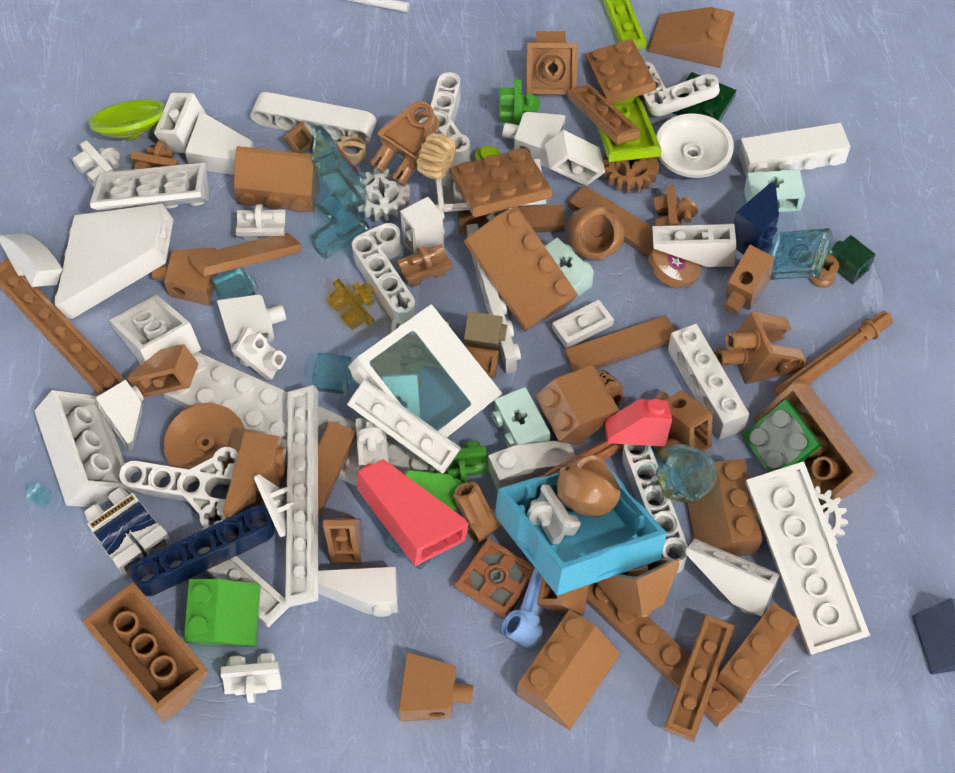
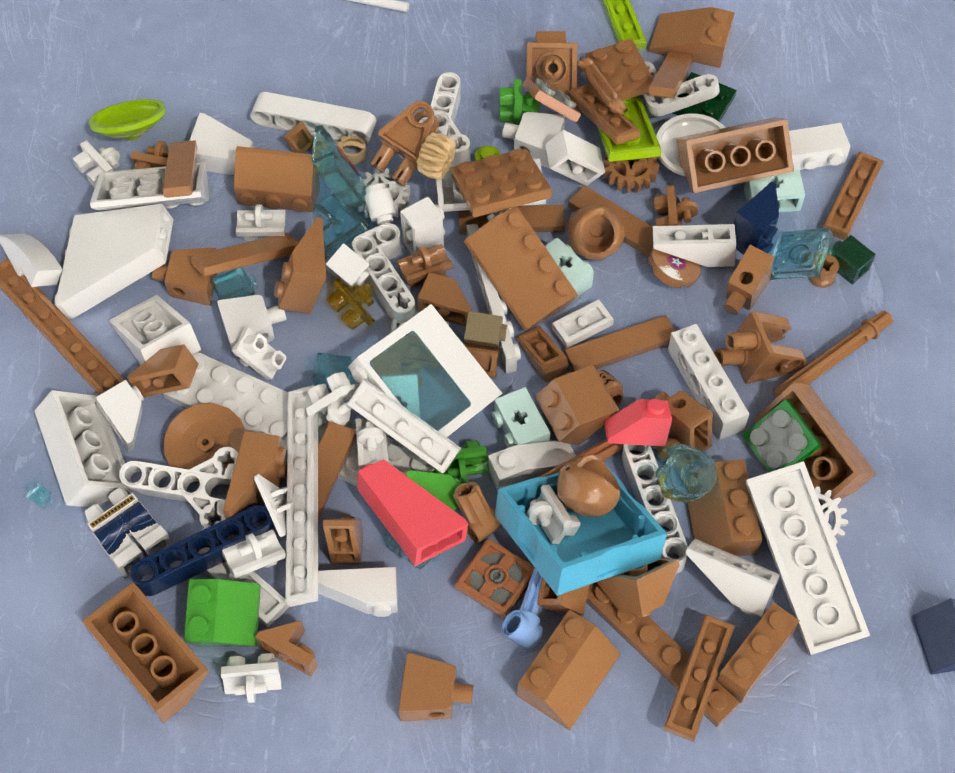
(178, 121): white brick -> none
(180, 169): none -> medium nougat tile
(253, 554): none -> white hips
(283, 642): none -> medium nougat slope
(303, 273): none -> medium nougat slope
(332, 402): none -> white hips
(348, 267): none -> white slope
(380, 203): none -> white brick
(445, 298): none -> medium nougat slope
(543, 354): none -> medium nougat slope
(553, 99): none -> piece
(601, 85): none -> medium nougat wheel
(671, 75): none -> medium nougat tile
(736, 154): none -> medium nougat slope
(853, 195): none -> medium nougat tile

